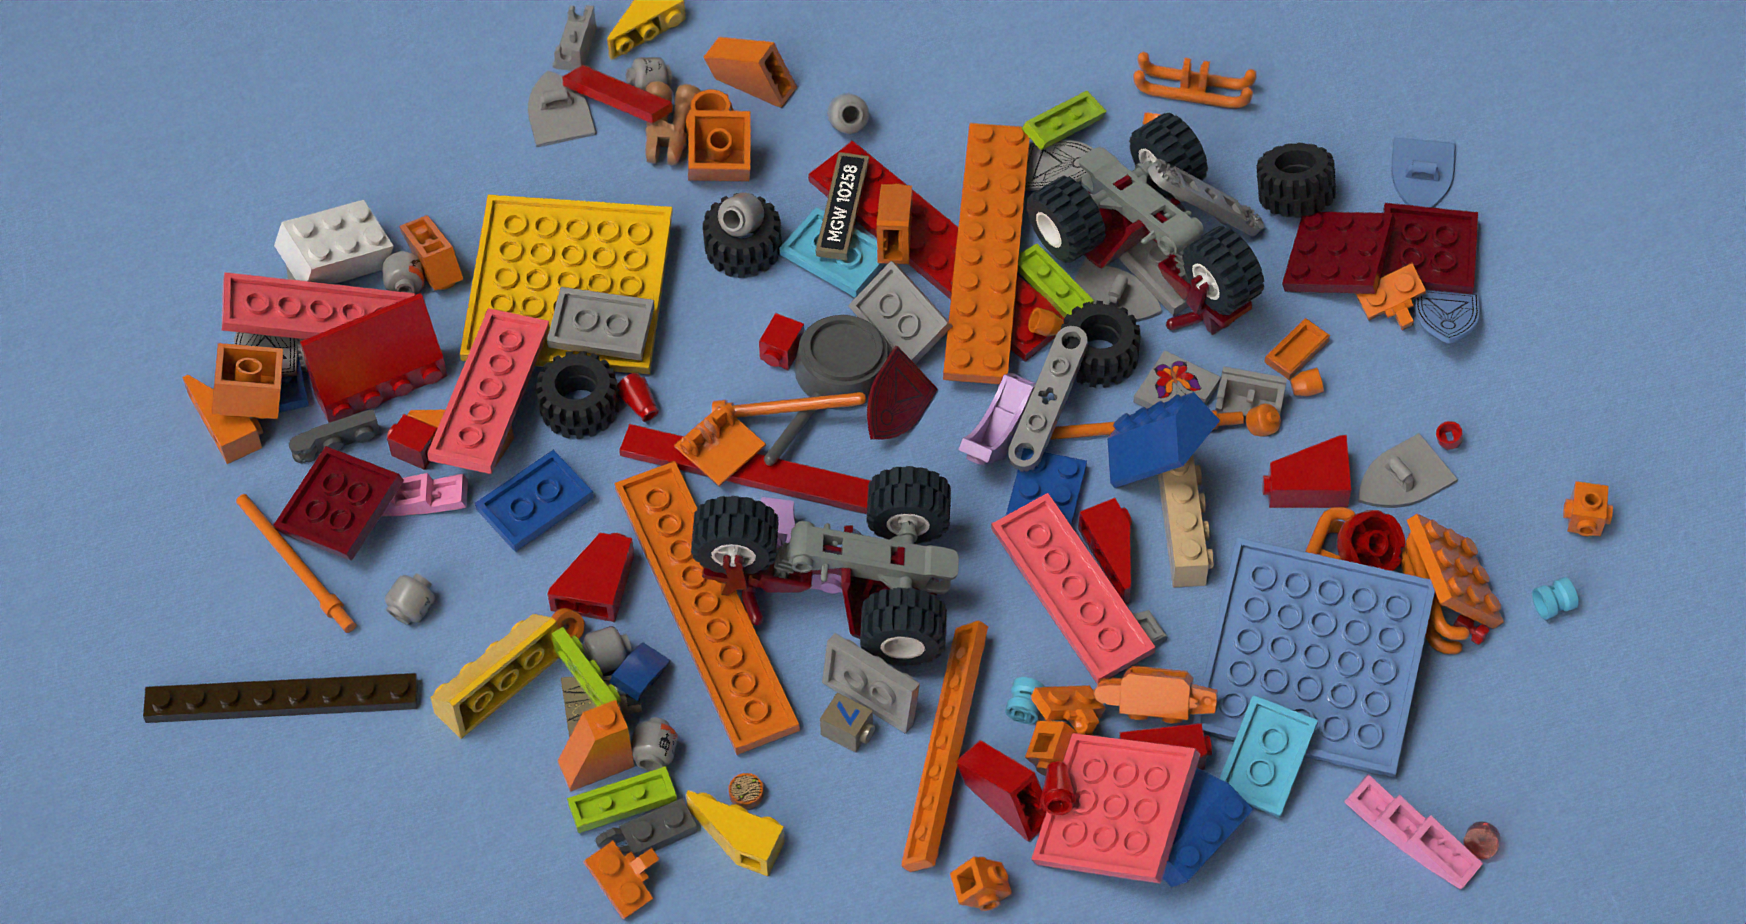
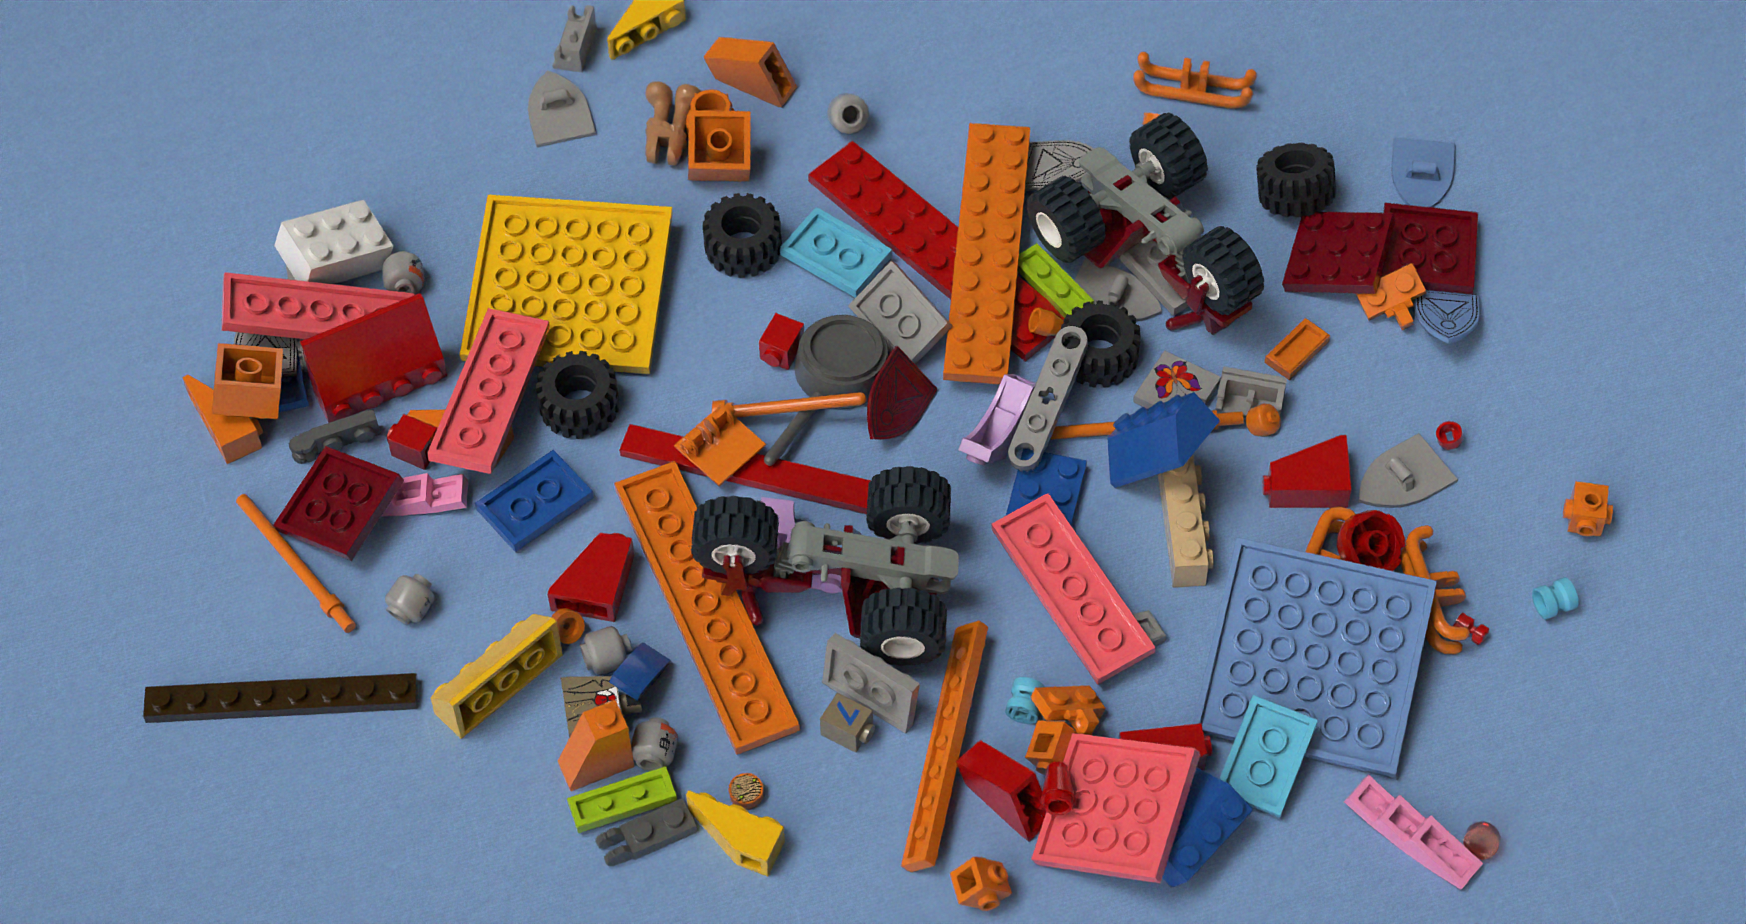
(433, 251): orange slope -> none
(584, 671): lime plate -> none
(600, 323): light grey plate -> none
(617, 94): red tile -> none
(622, 877): orange hinge -> none
(637, 395): red cone -> none
(648, 70): light grey head -> none
(741, 214): light grey head -> none
(842, 206): tile -> none
(894, 223): orange slope -> none
(1064, 120): lime plate -> none
(1108, 537): red slope -> none
(1157, 694): orange hinge -> none
(1205, 197): light grey piece -> none
(1307, 383): orange hose -> none
(1455, 571): orange plate -> none

